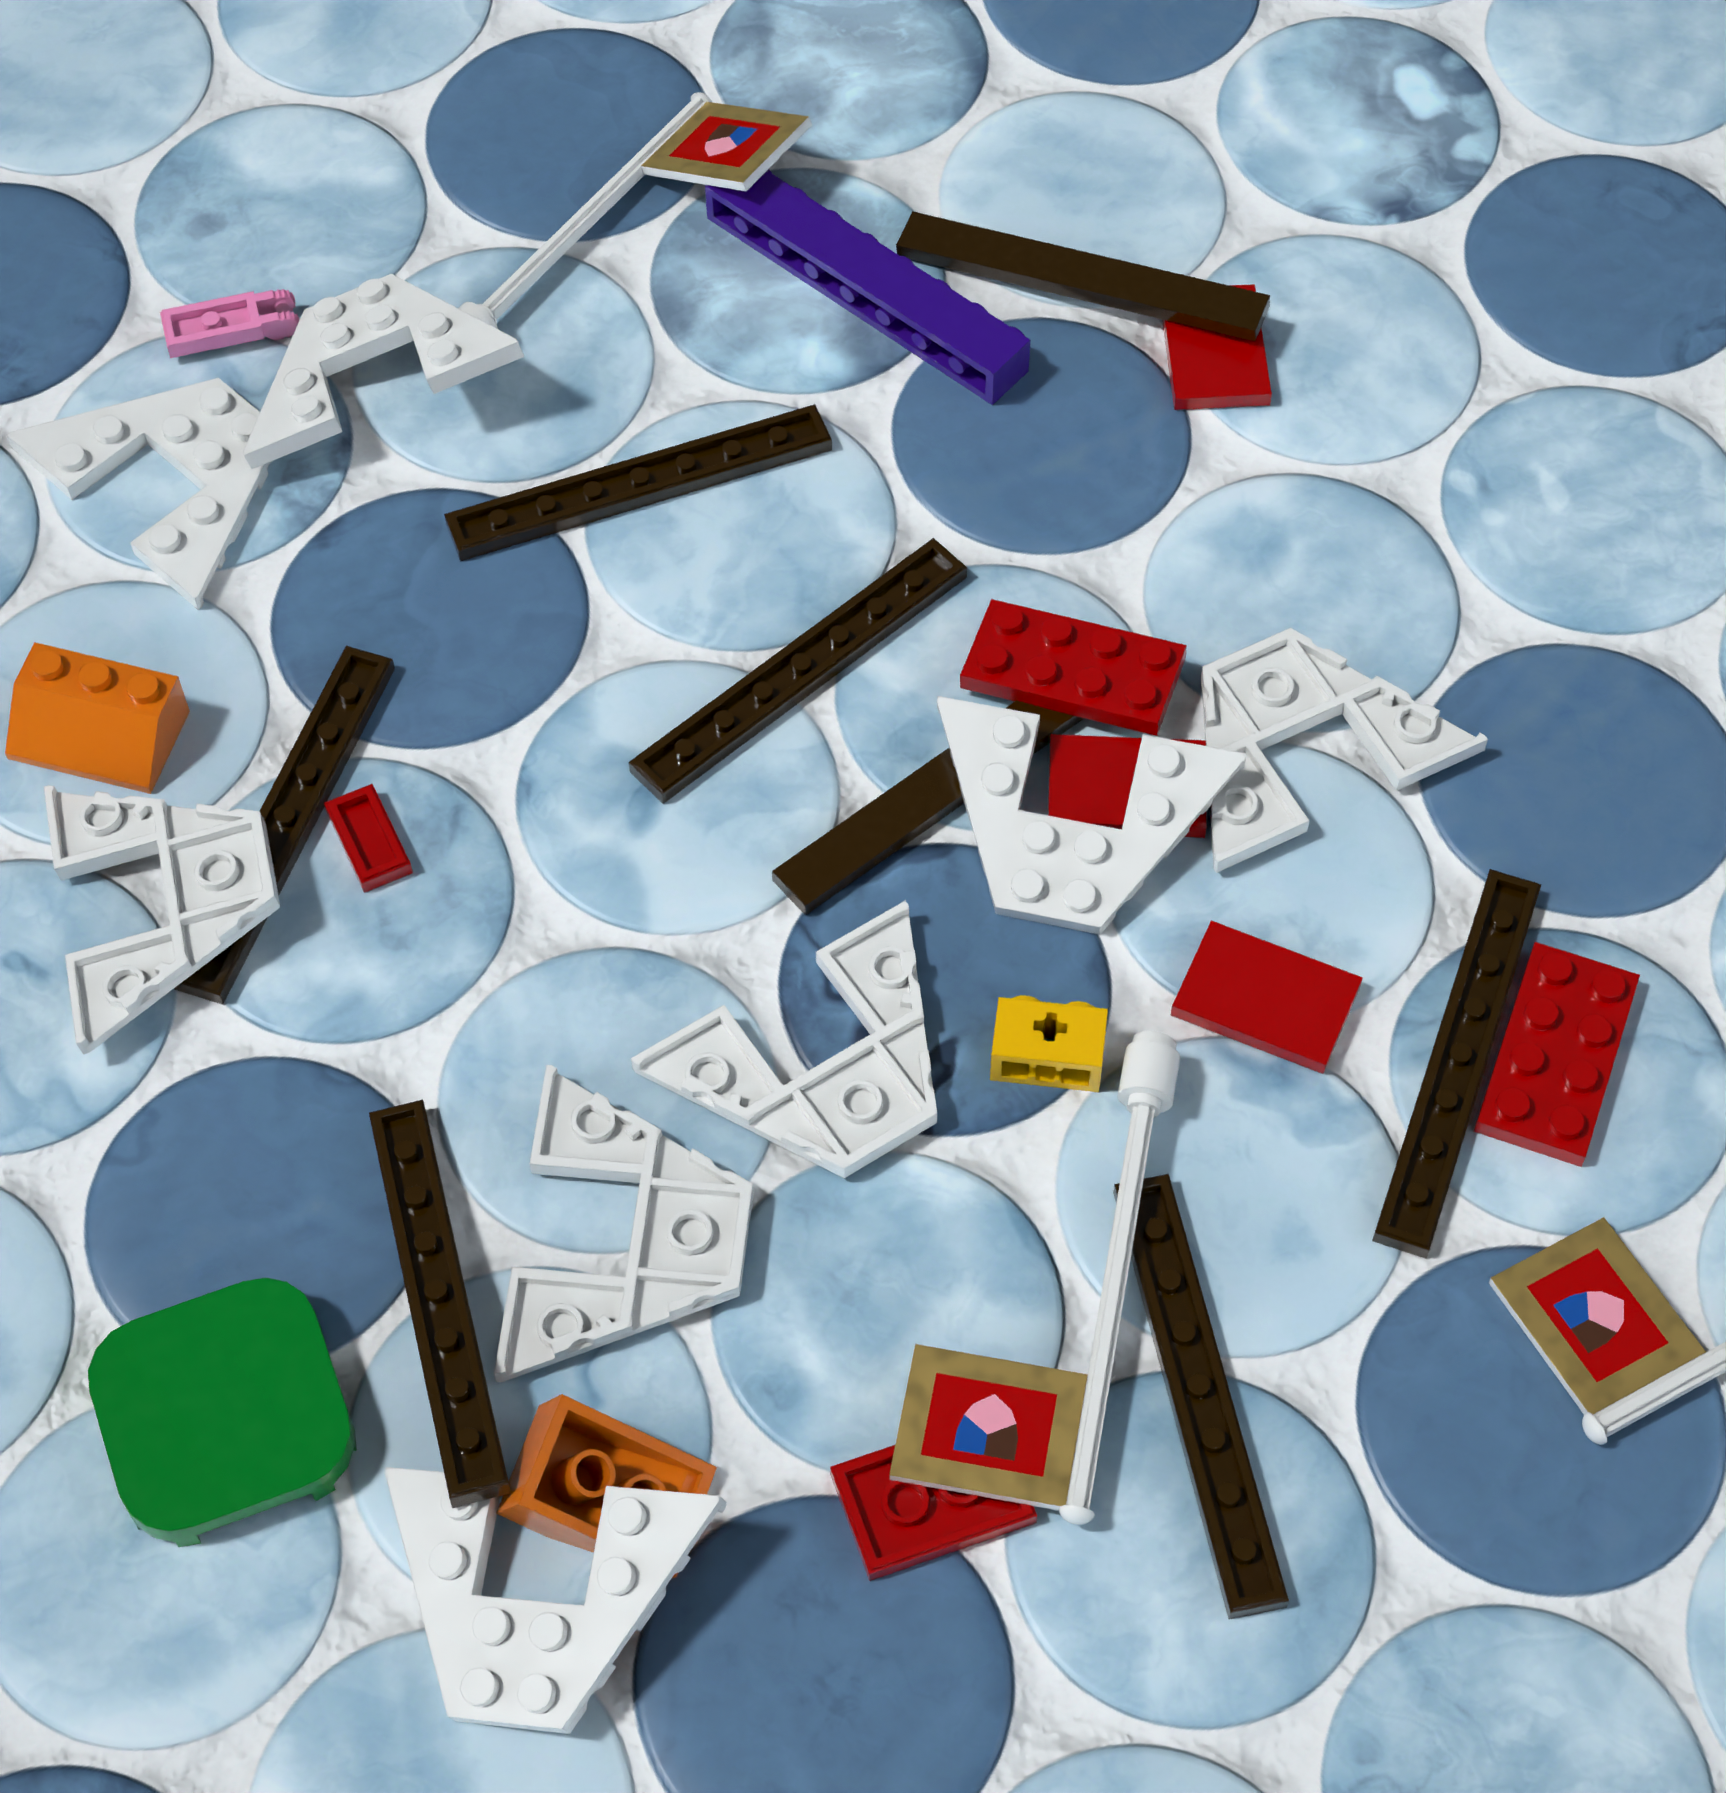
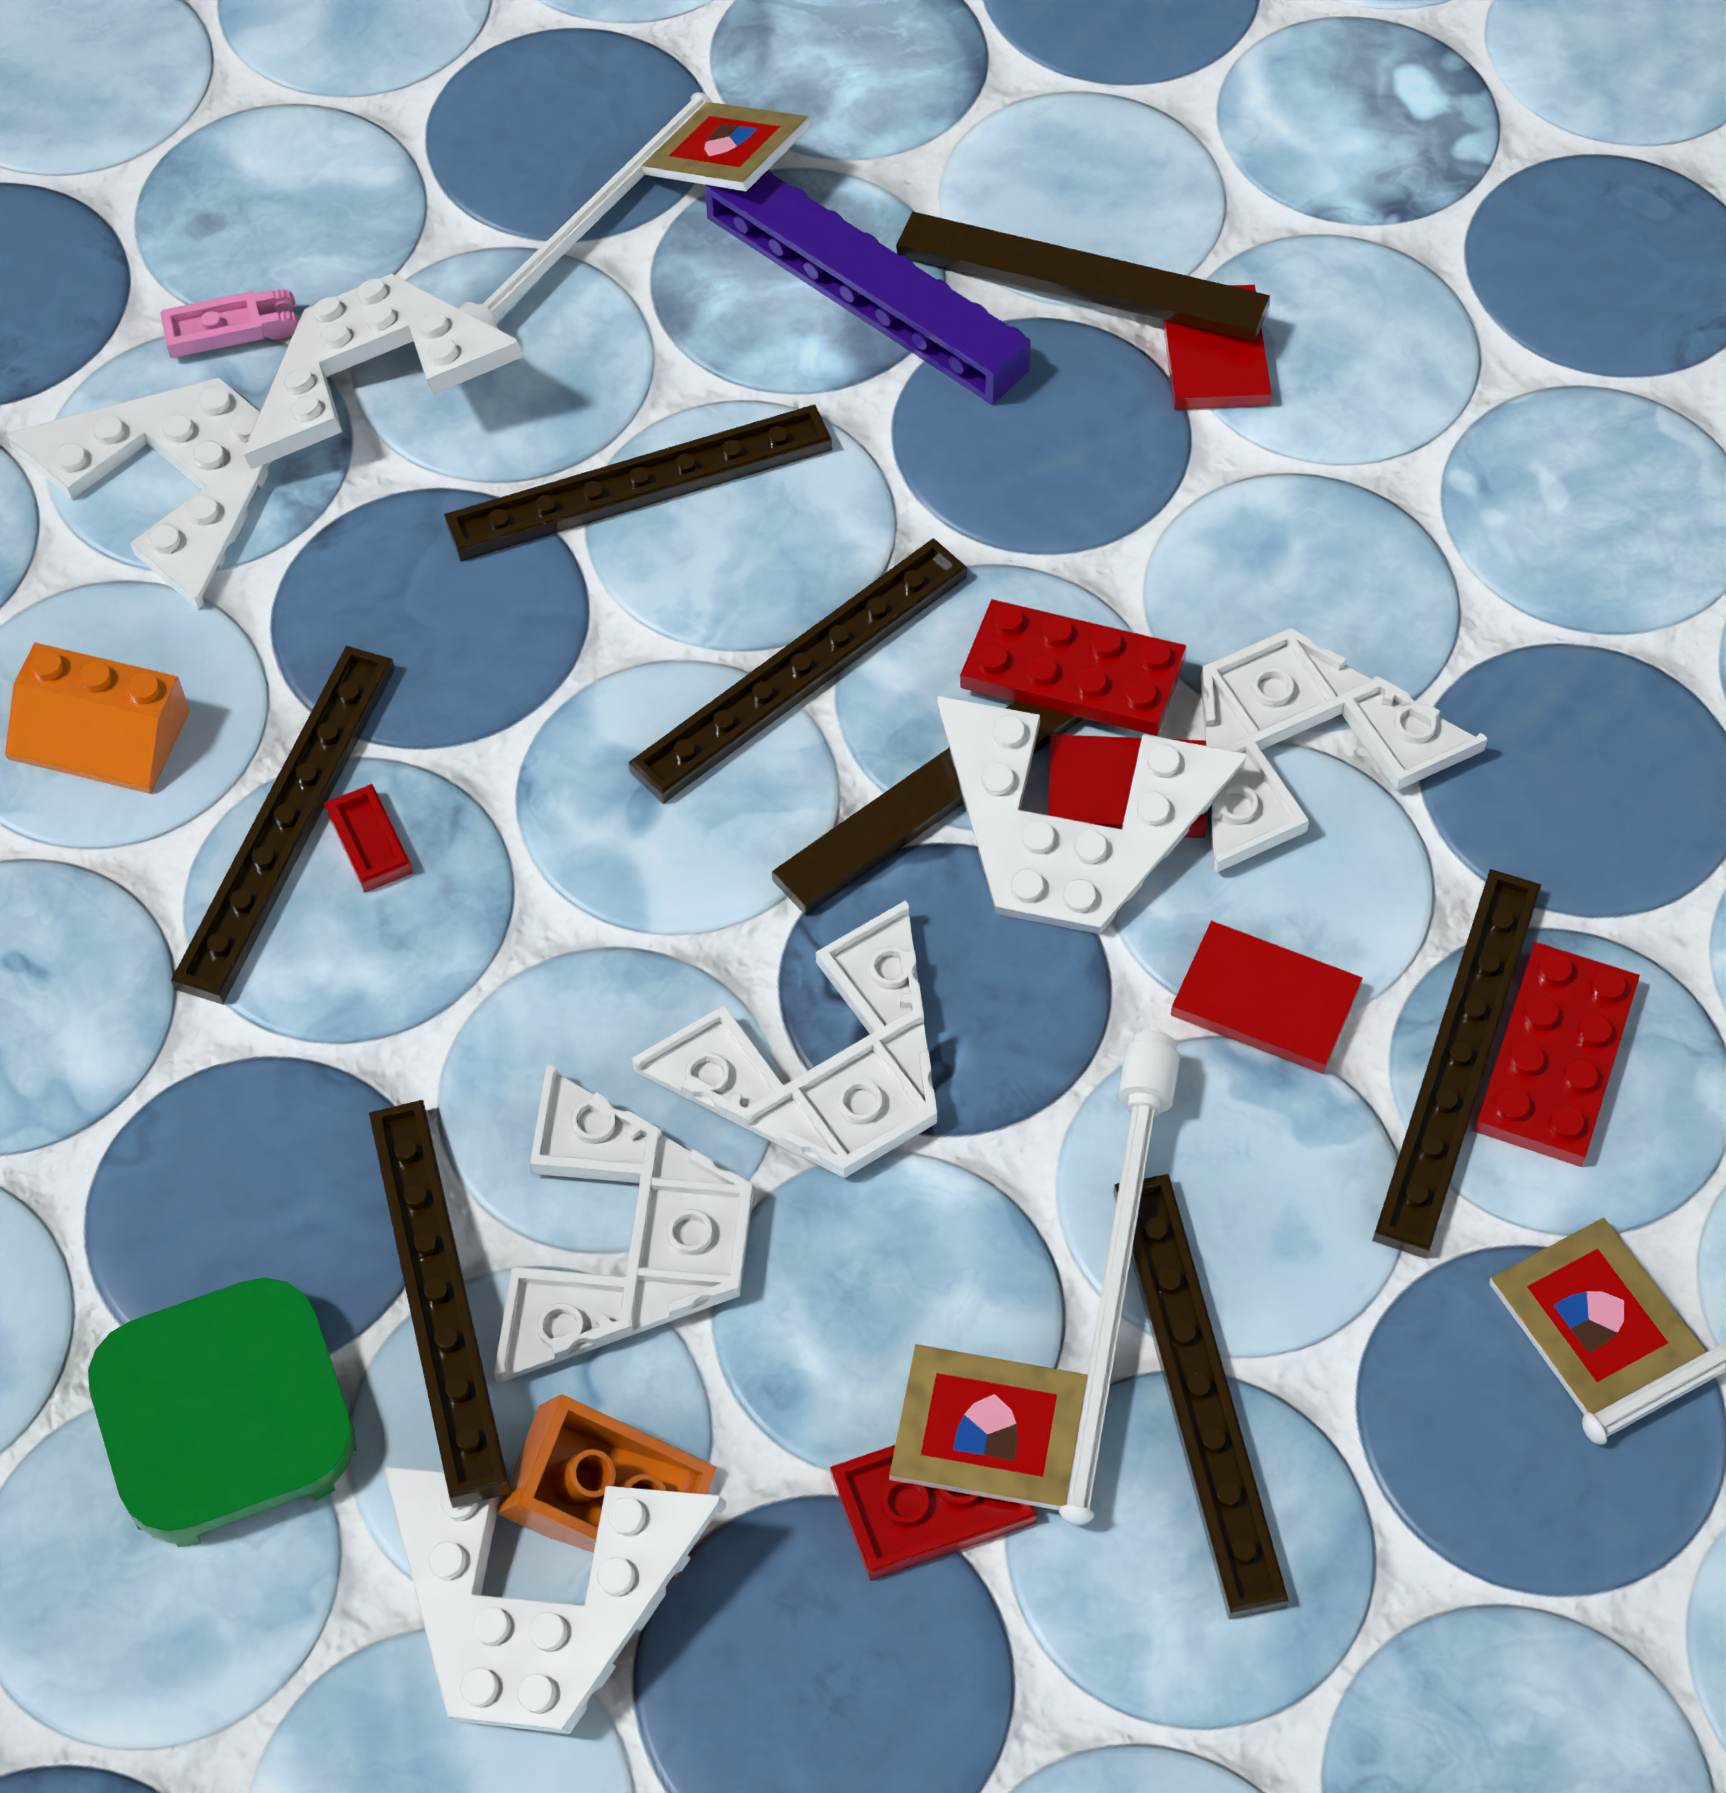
(214, 886): white wing -> none
(1067, 1062): yellow brick -> none

